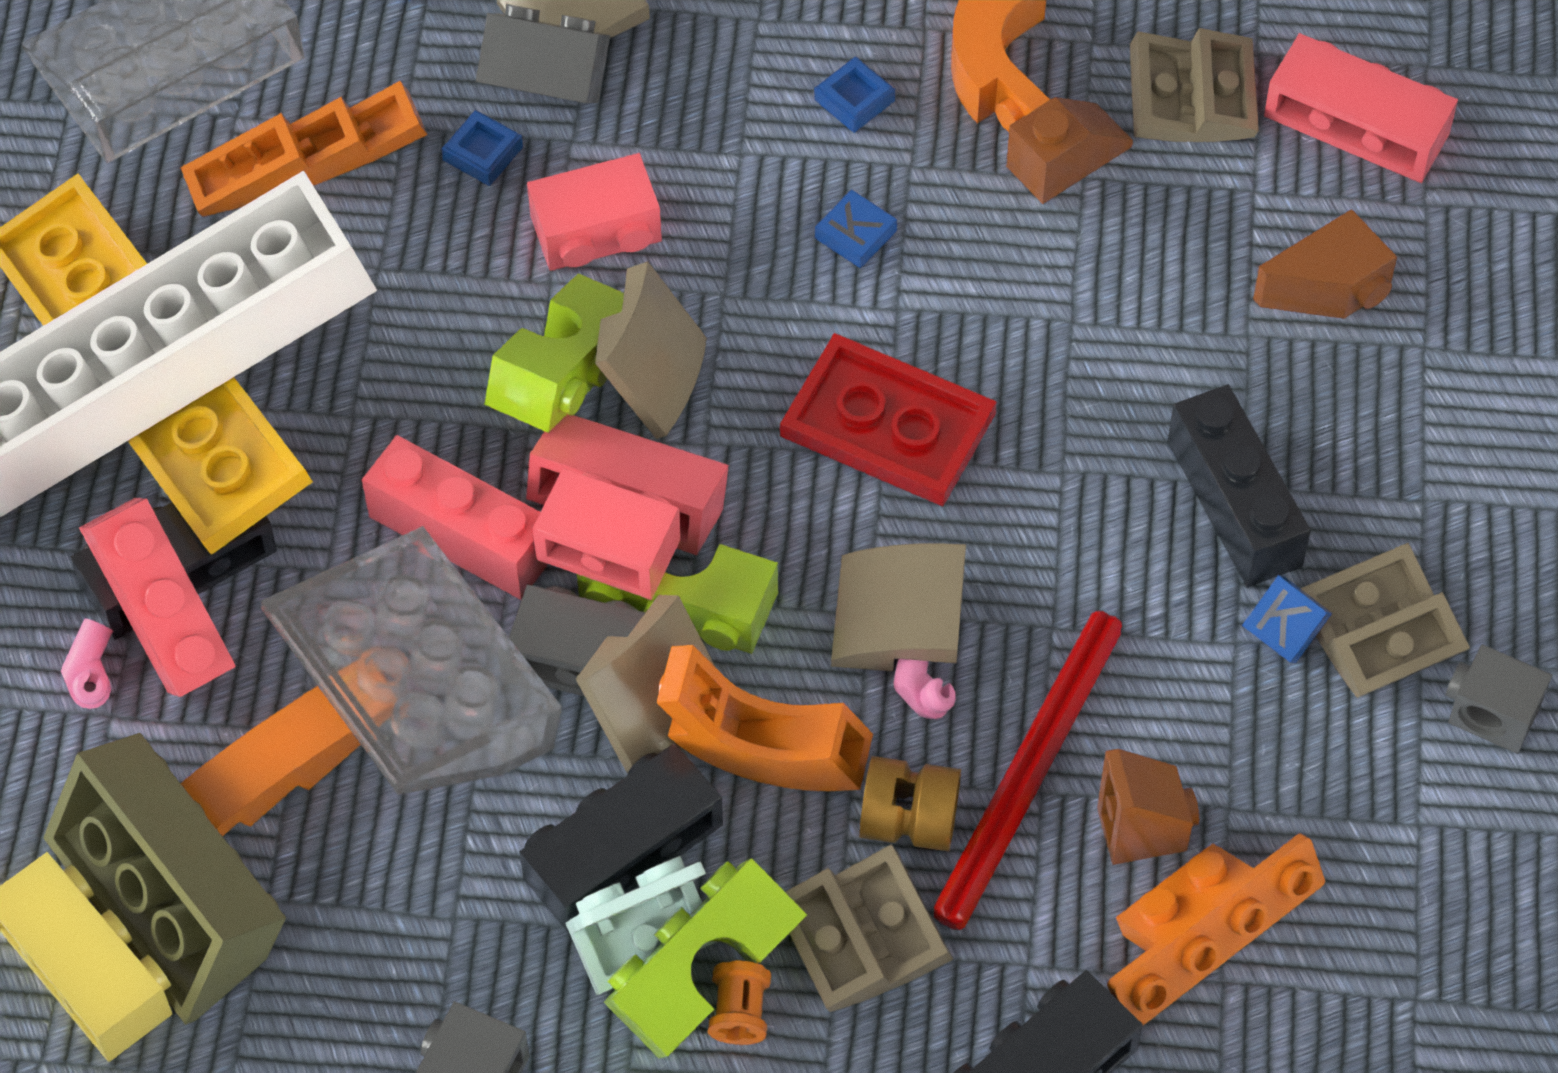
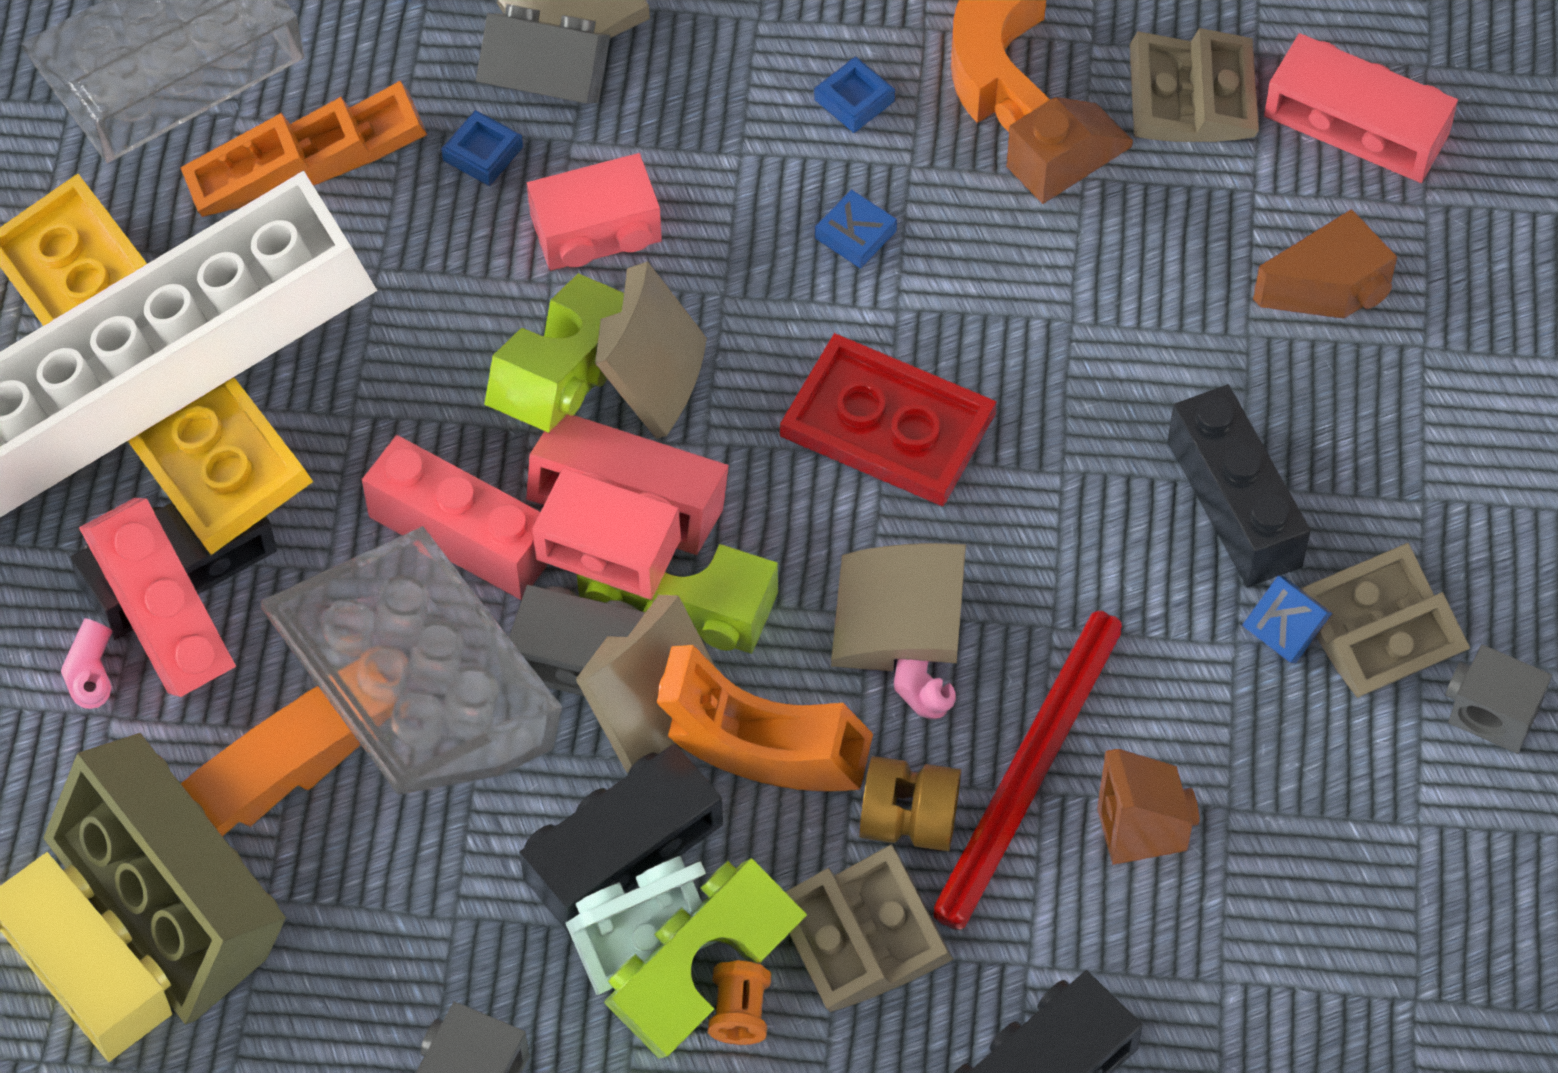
(1207, 917): orange bracket -> none

